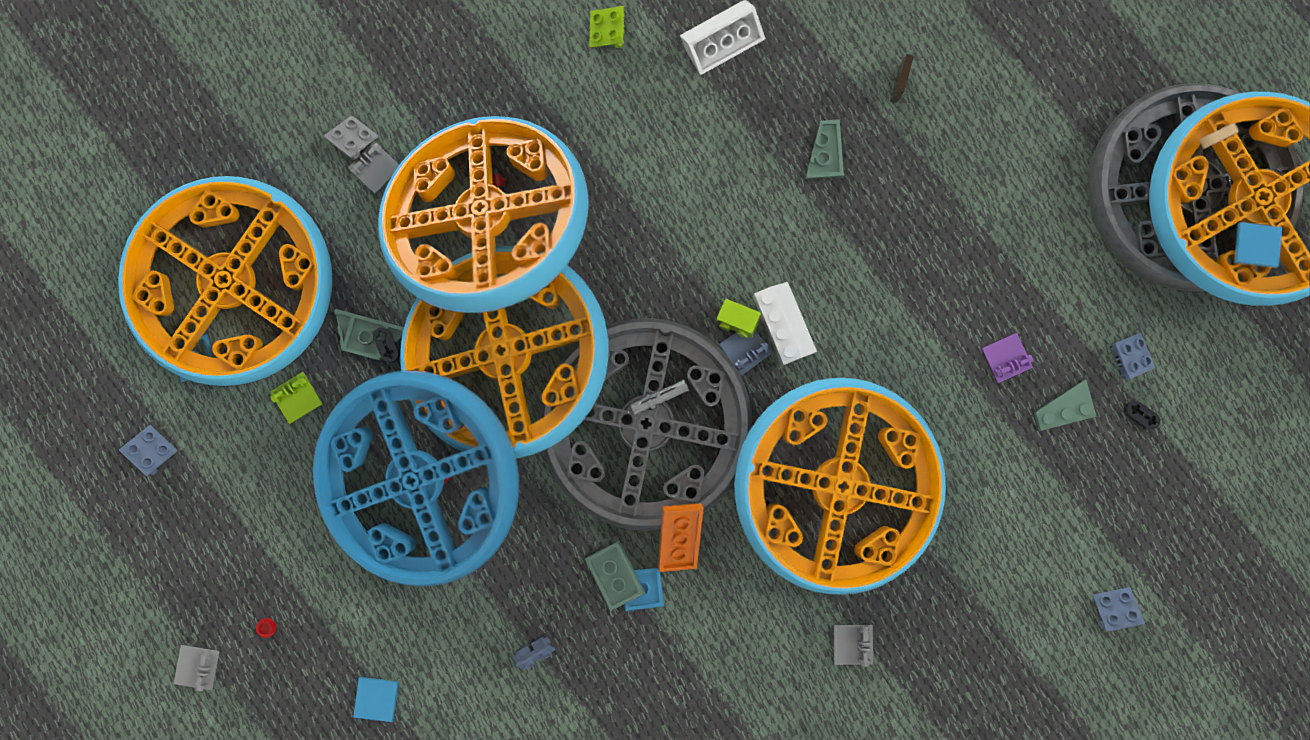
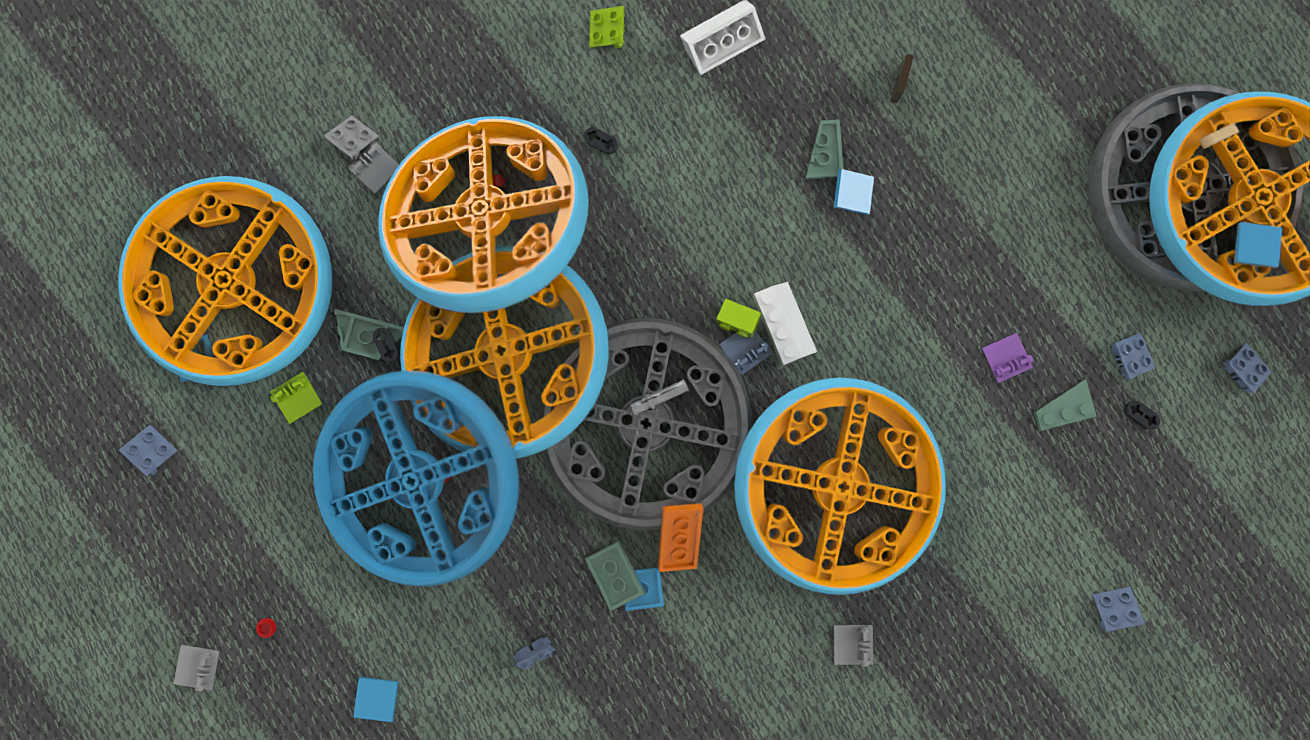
(603, 137): none -> black beam
(853, 192): none -> tile
(1248, 368): none -> sand blue hinge

